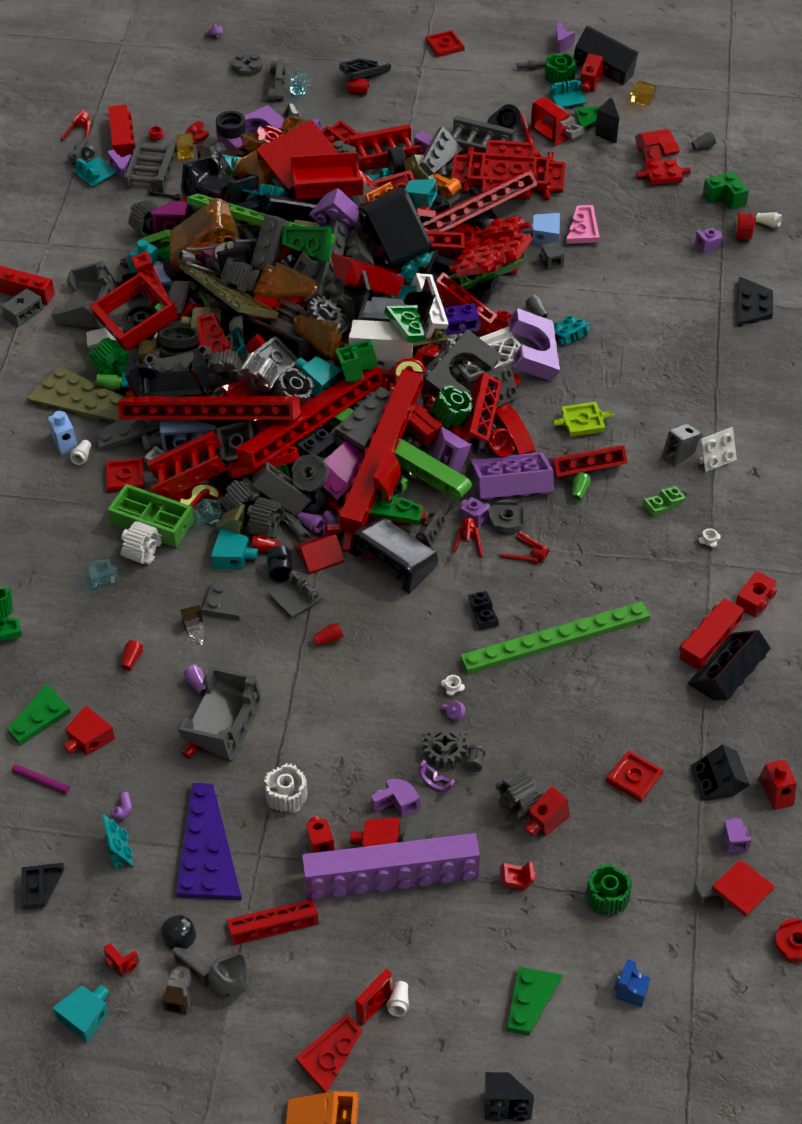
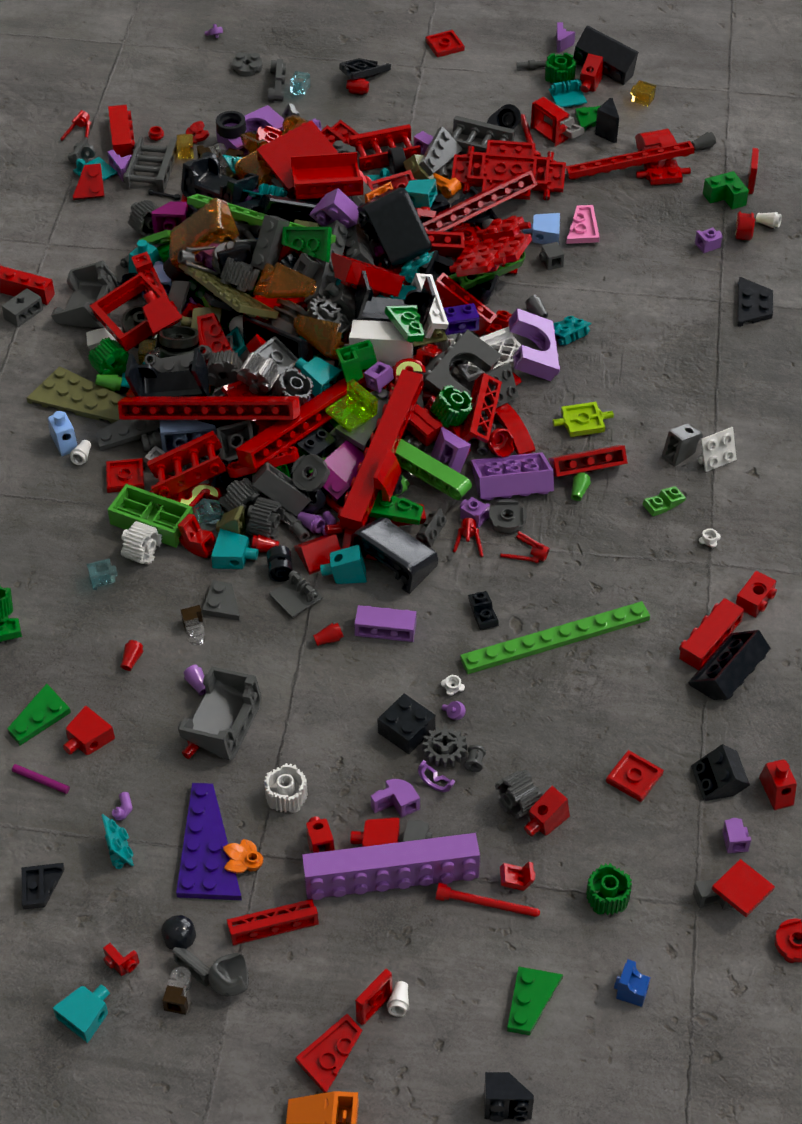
(90, 183): none -> red wing
(159, 313): none -> red torso
(195, 539): none -> red brick
(240, 857): none -> orange plate
(346, 566): none -> teal torso
(354, 408): none -> clear neon green bracket
(378, 376): none -> medium lavender brick
(385, 623): none -> medium lavender brick
(406, 723): none -> black brick
(445, 892): none -> red piece
(631, 159): none -> red plate
(753, 170): none -> red tile

